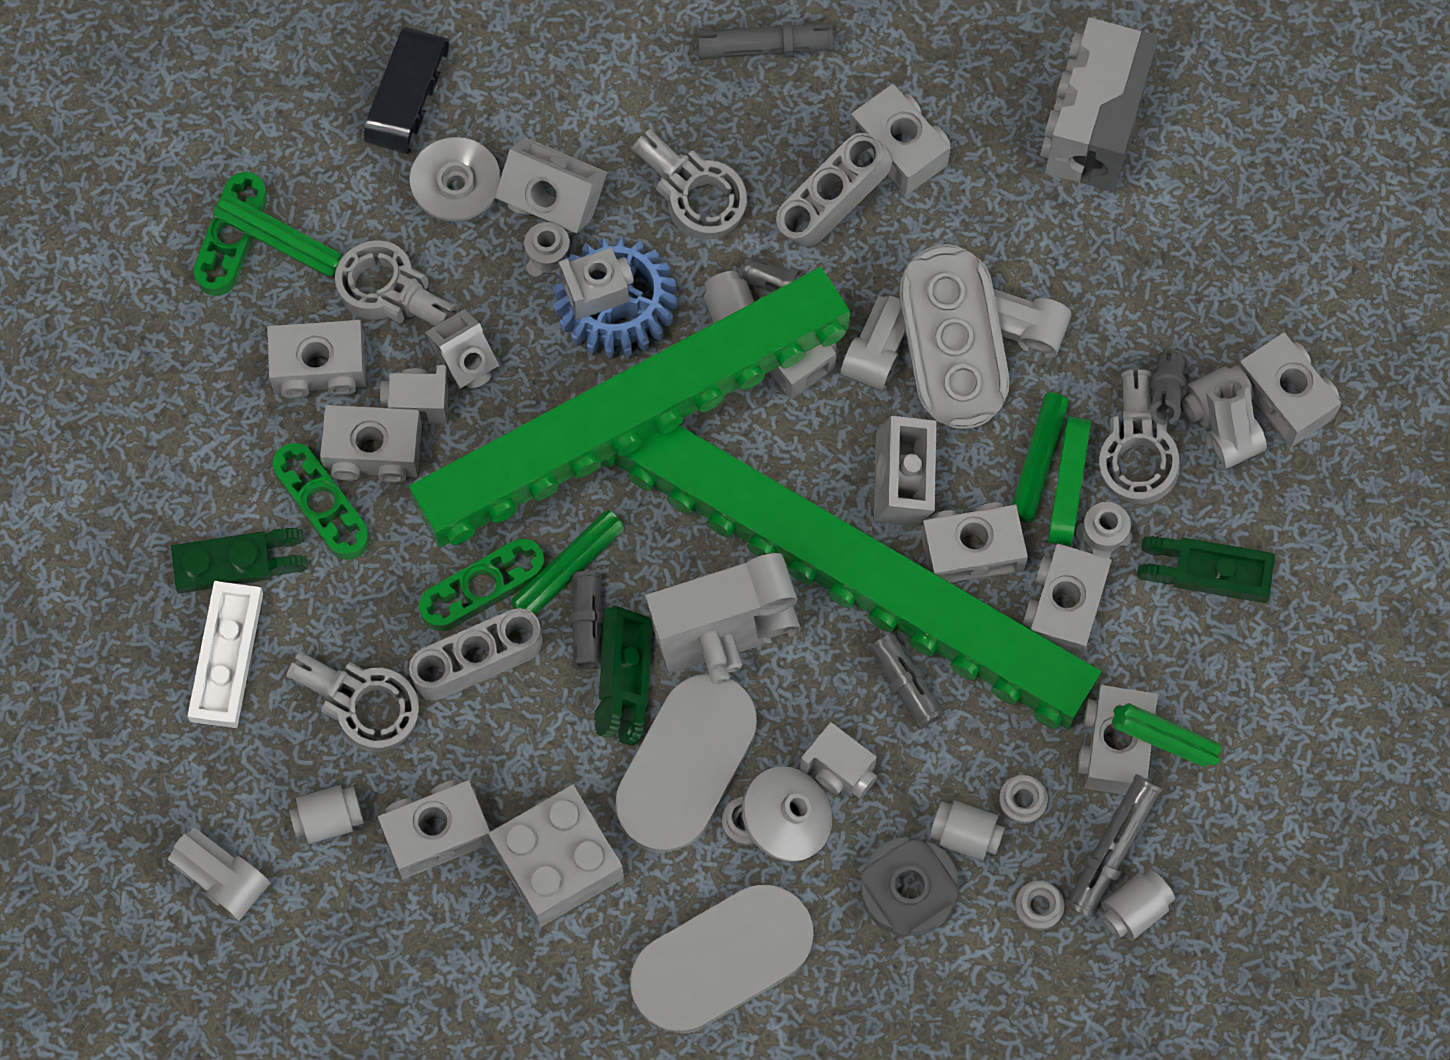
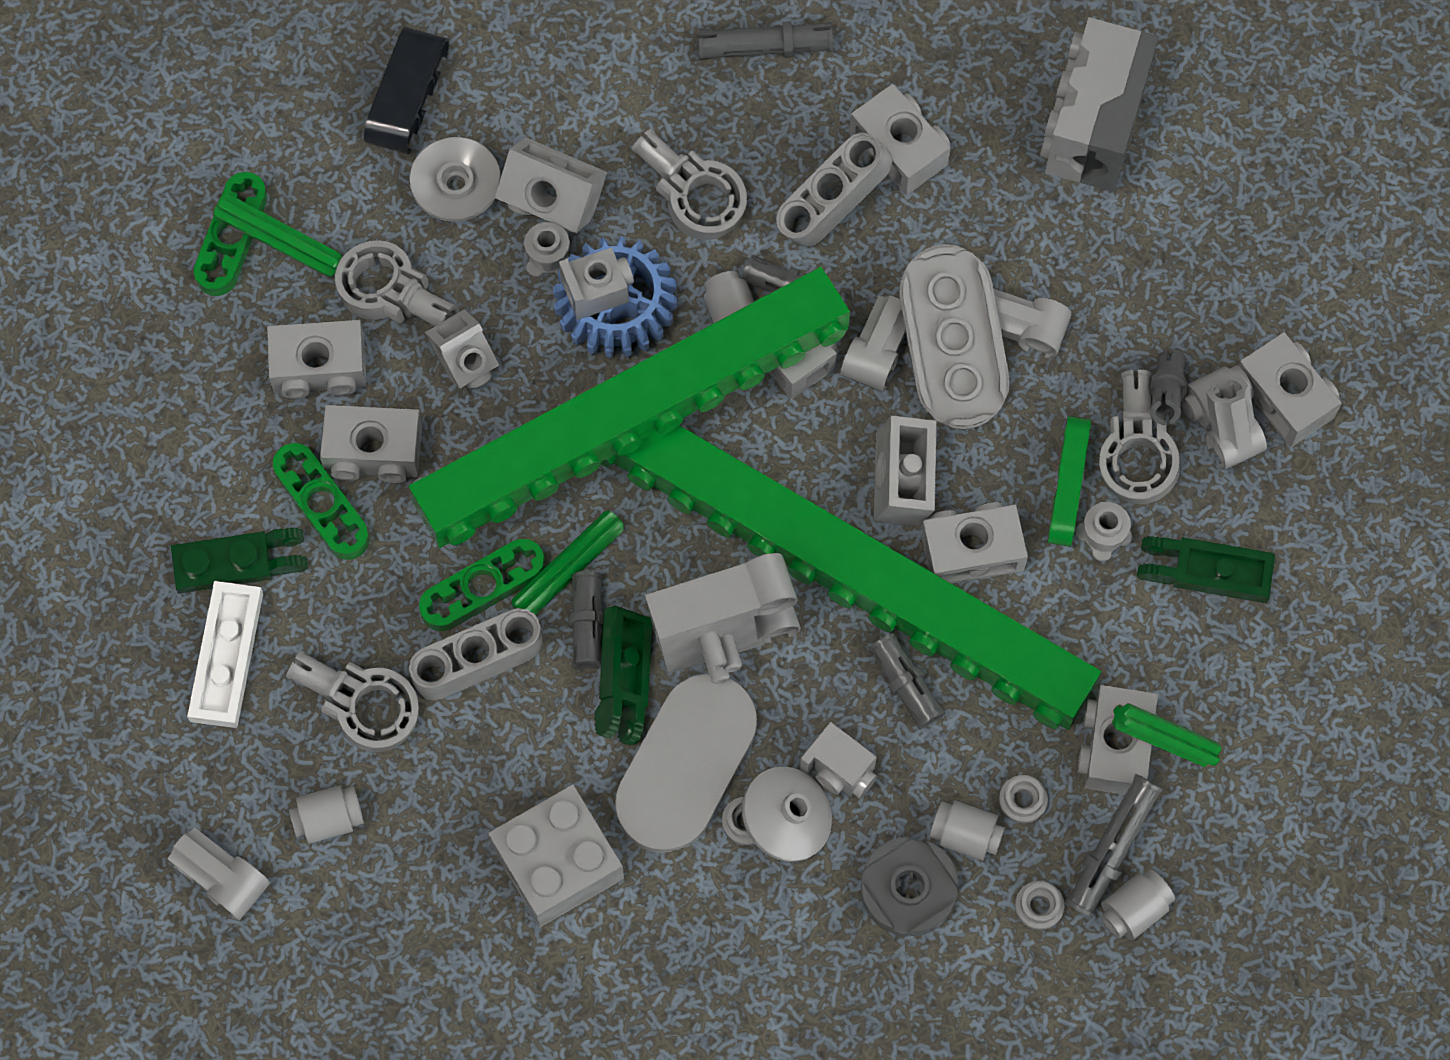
(417, 851): light grey brick -> none
(418, 391): light grey brick -> none
(721, 959): light grey tile -> none
(1039, 455): green axle -> none
(1079, 576): light grey brick -> none

